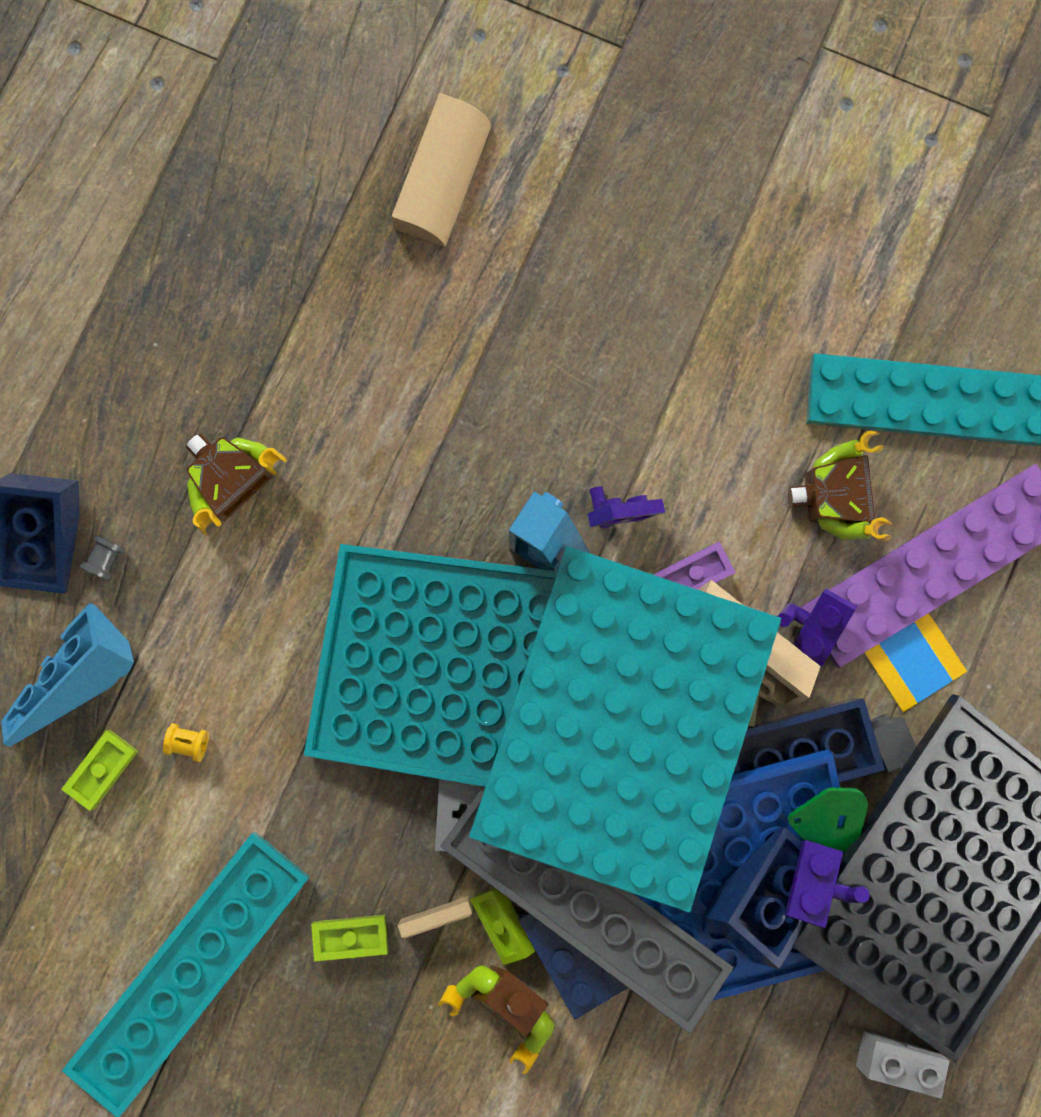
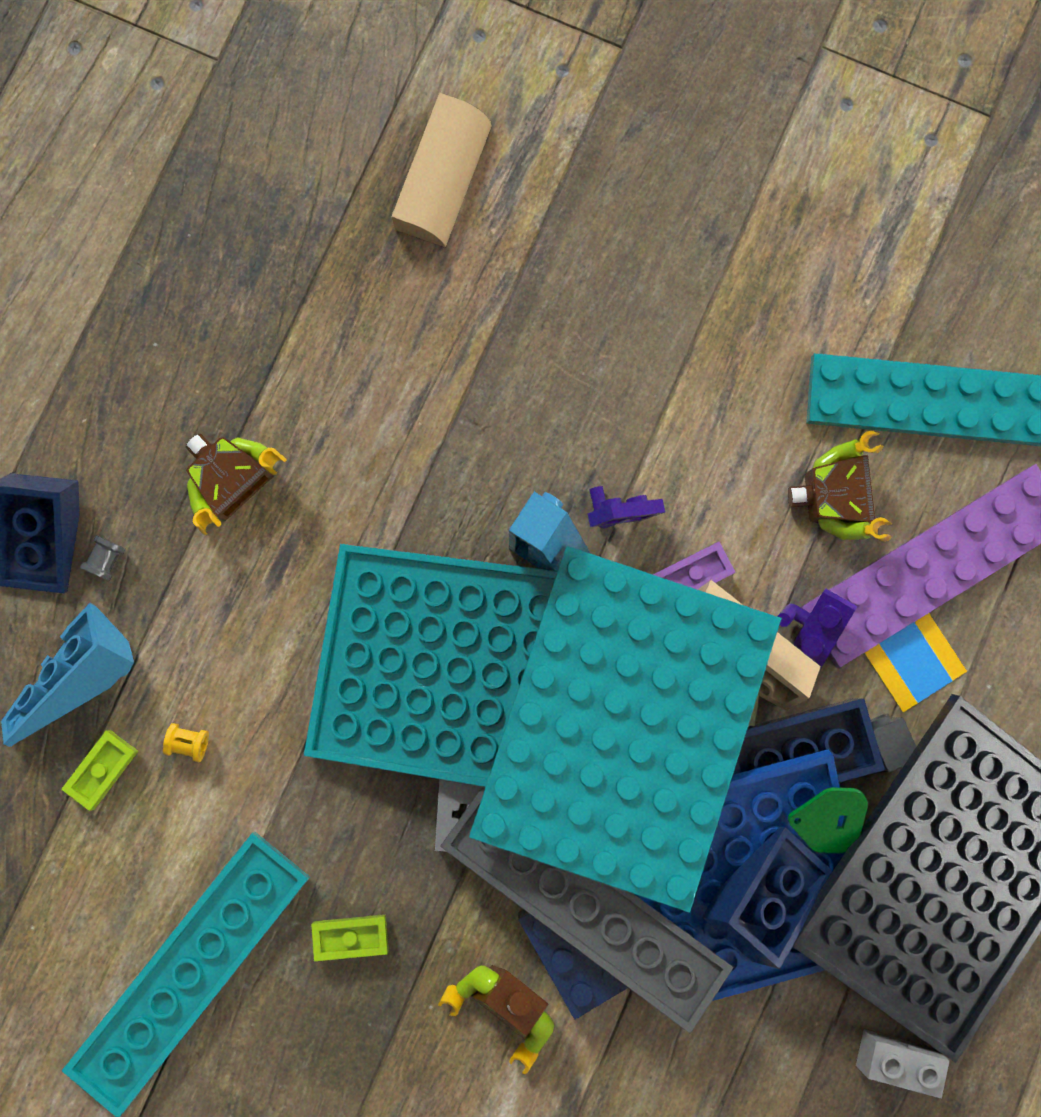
(435, 917): tan tile -> none
(502, 925): lime plate -> none
(816, 885): dark purple plate -> none

